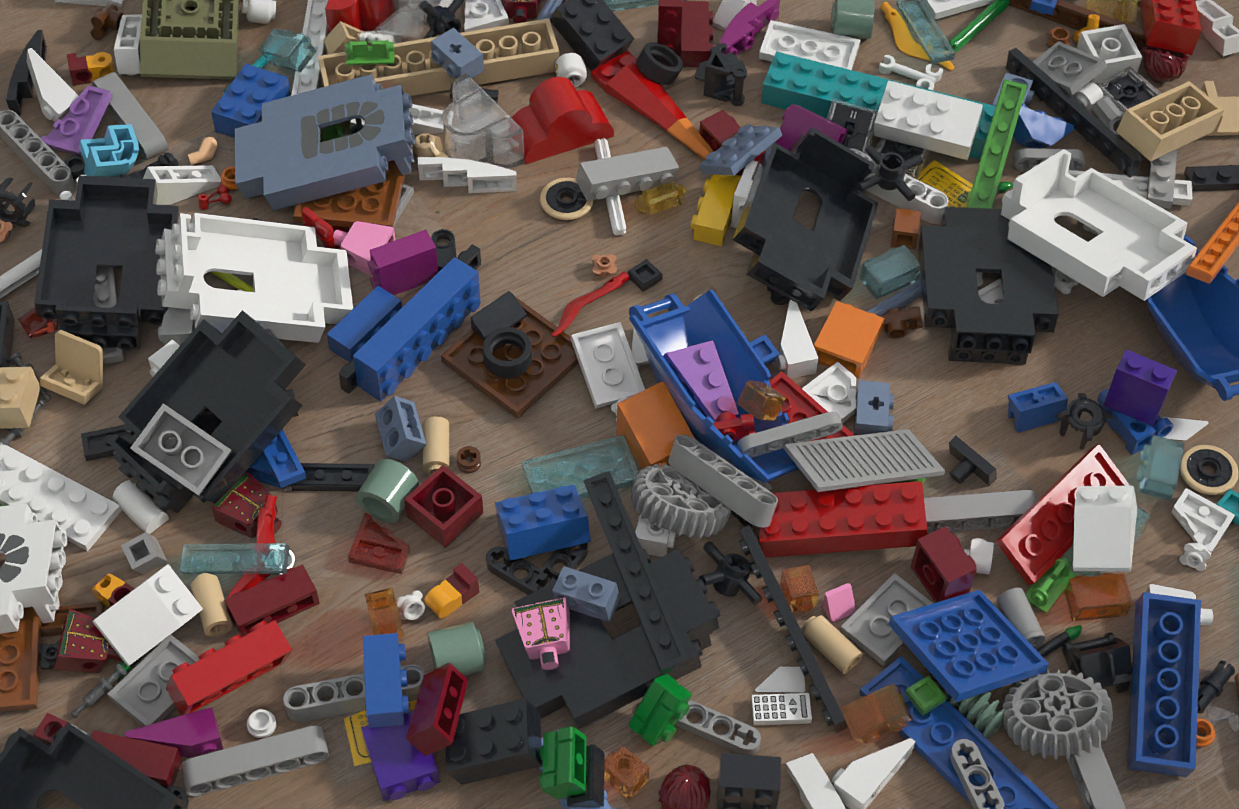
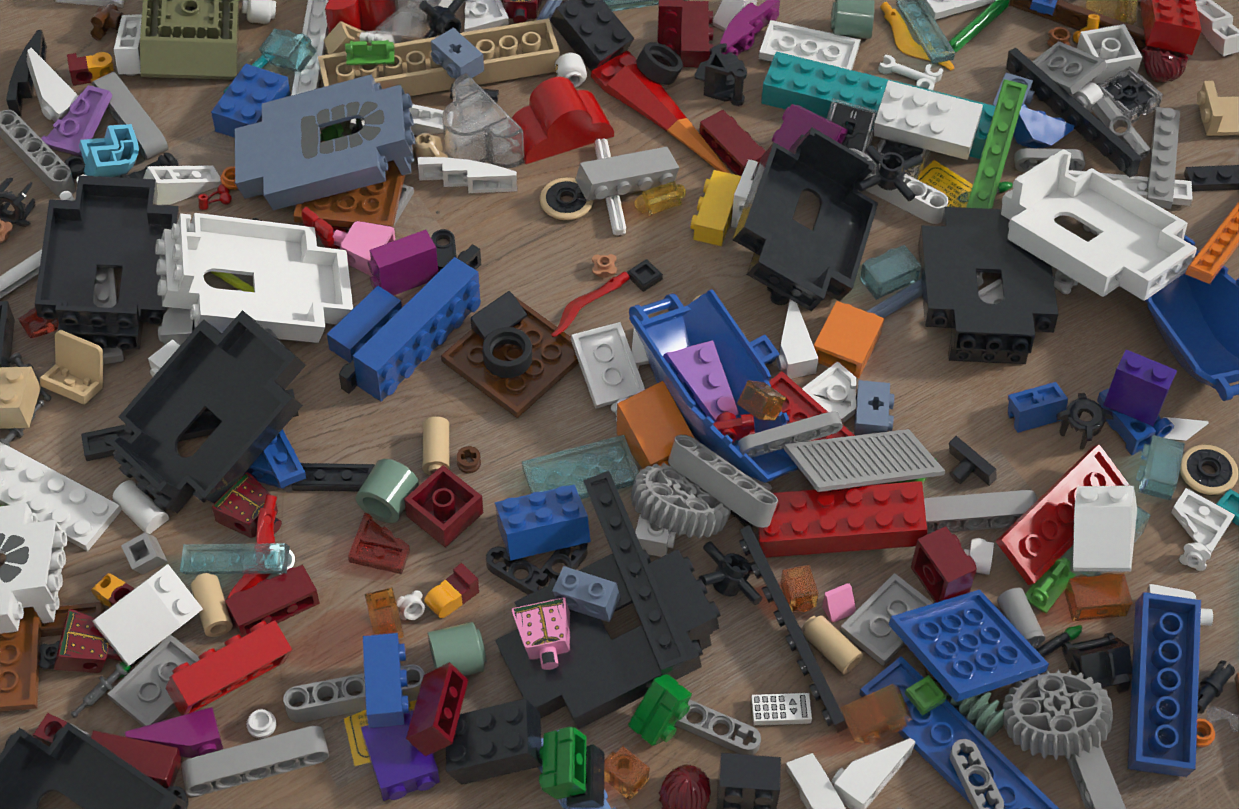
(180, 449): light grey slope -> none
(205, 152): light nougat arm -> none
(400, 429): sand blue brick -> none
(740, 150): sand blue plate -> none
(784, 680): white sticker -> none
(898, 321): reddish brown plate -> none
(905, 228): dark orange brick -> none
(1169, 121): tan brick -> none

